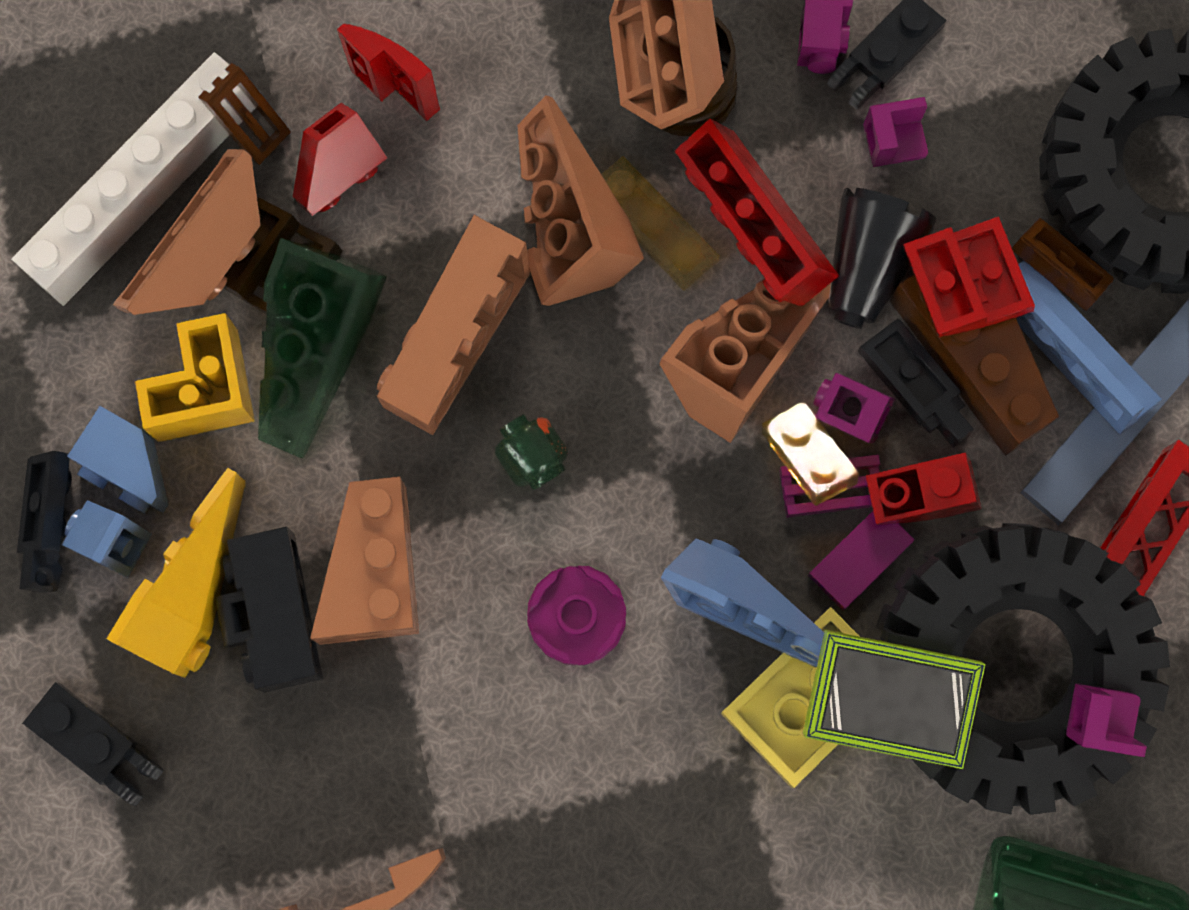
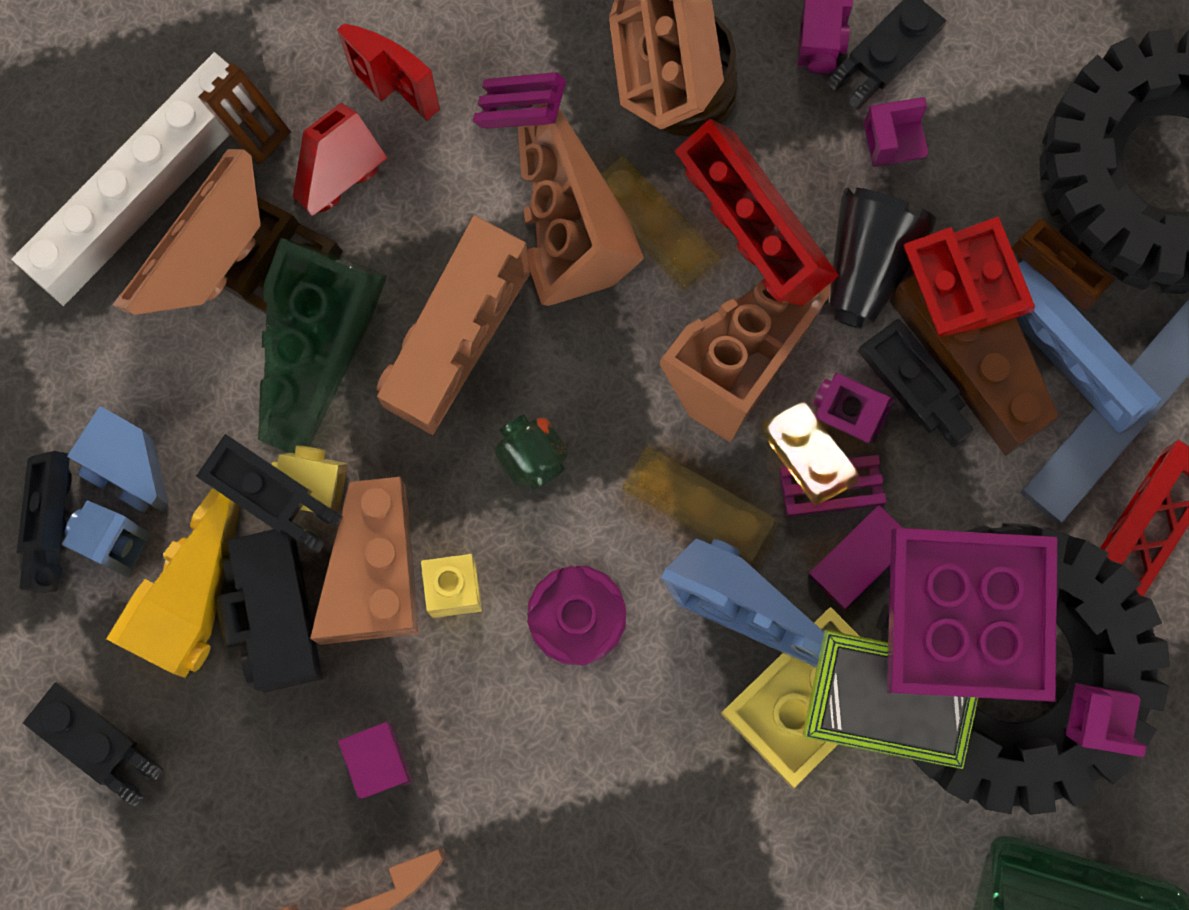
(209, 391): yellow brick -> none
(263, 490): none -> black hinge
(319, 475): none -> light yellow brick
(375, 760): none -> magenta panel
(451, 586): none -> light yellow brick
(523, 93): none -> magenta tile
(698, 503): none -> clear yellow plate
(924, 491): red slope -> none
(972, 615): none -> magenta plate

